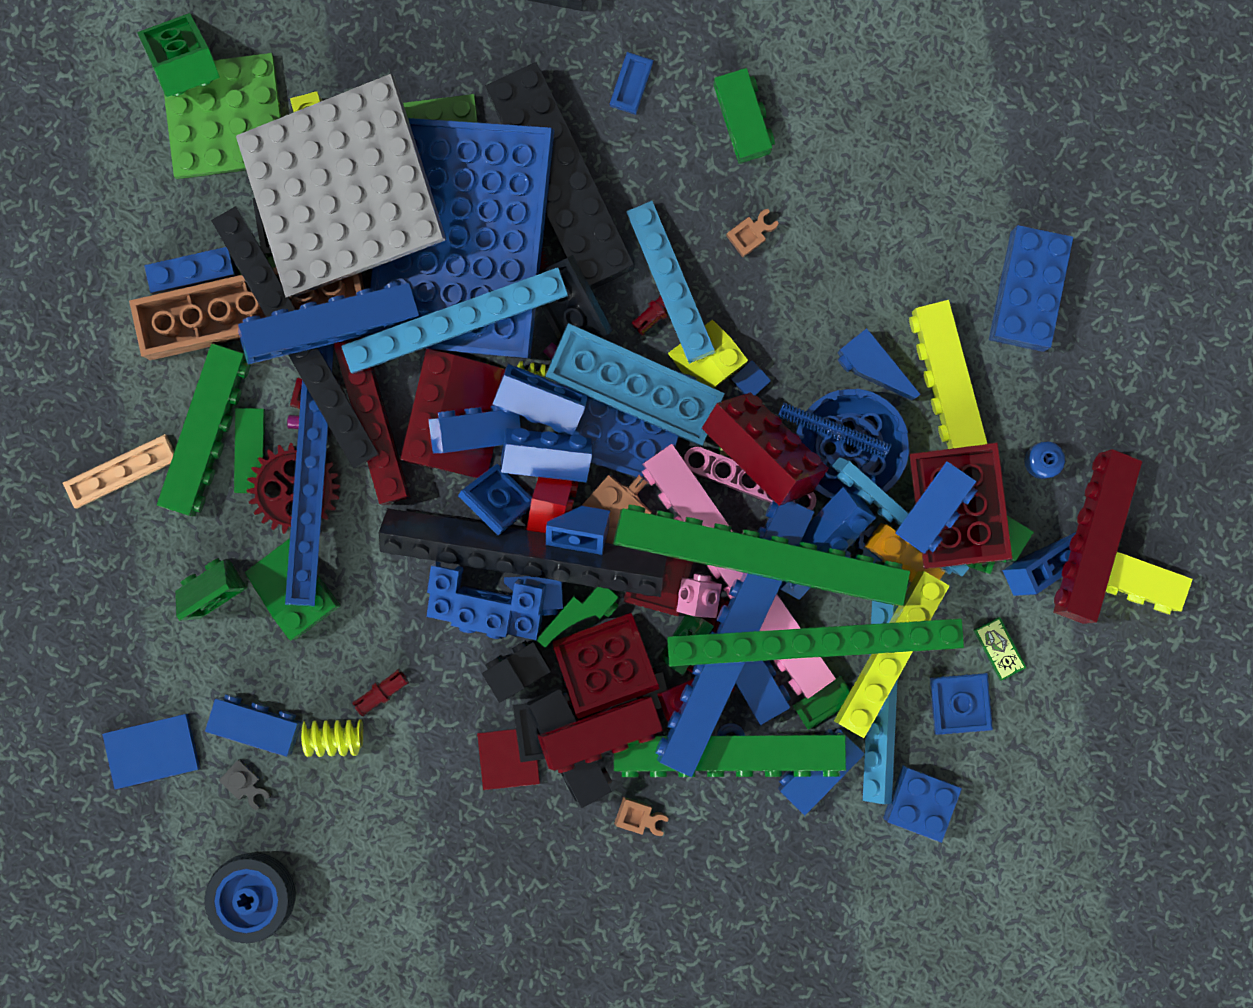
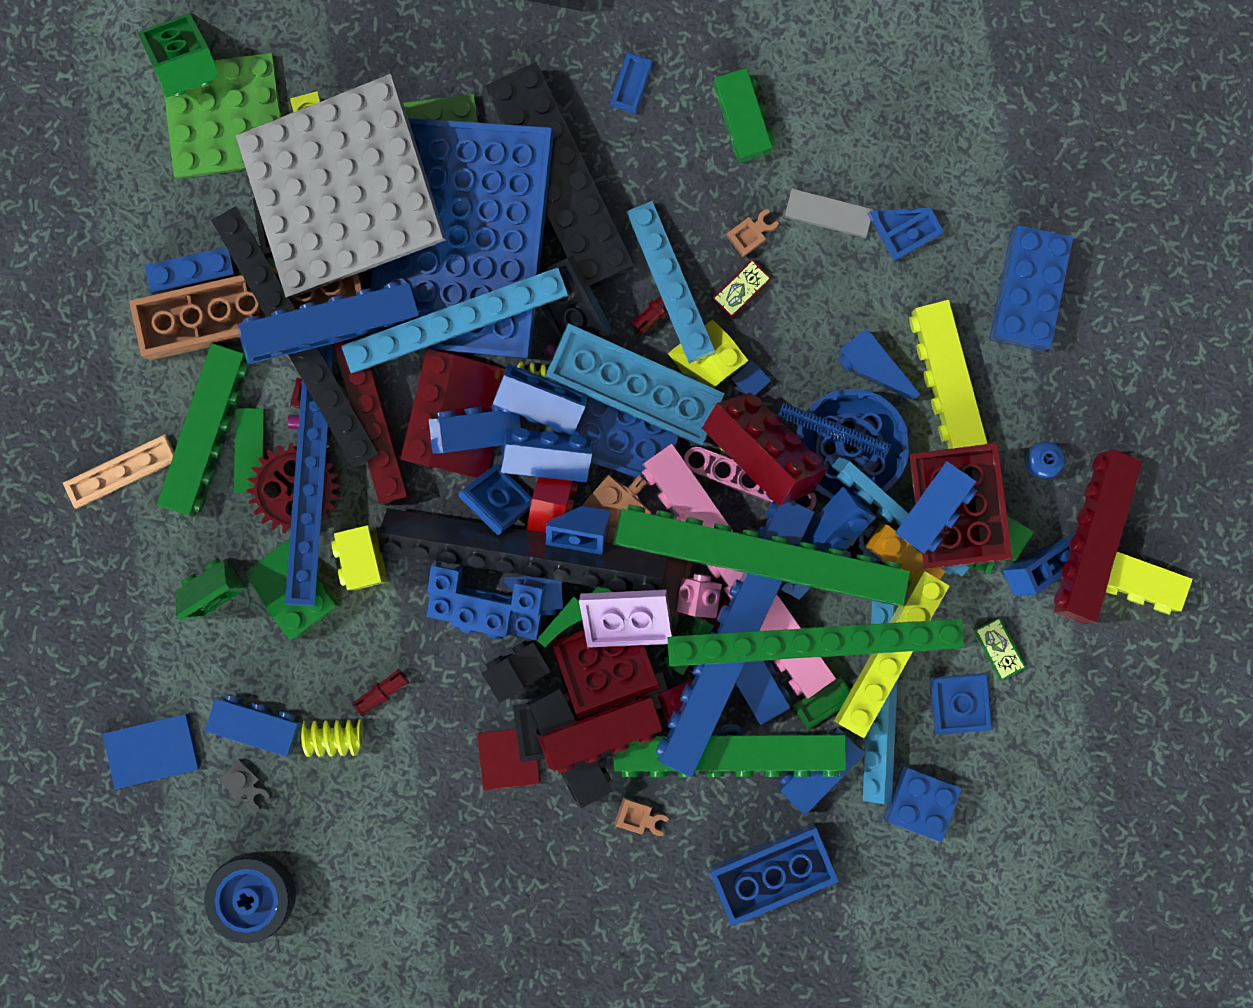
(359, 558): none -> neon yellow brick
(626, 618): none -> lavender plate
(741, 288): none -> tile
(772, 874): none -> blue brick
(828, 213): none -> light grey tile
(905, 229): none -> blue wing

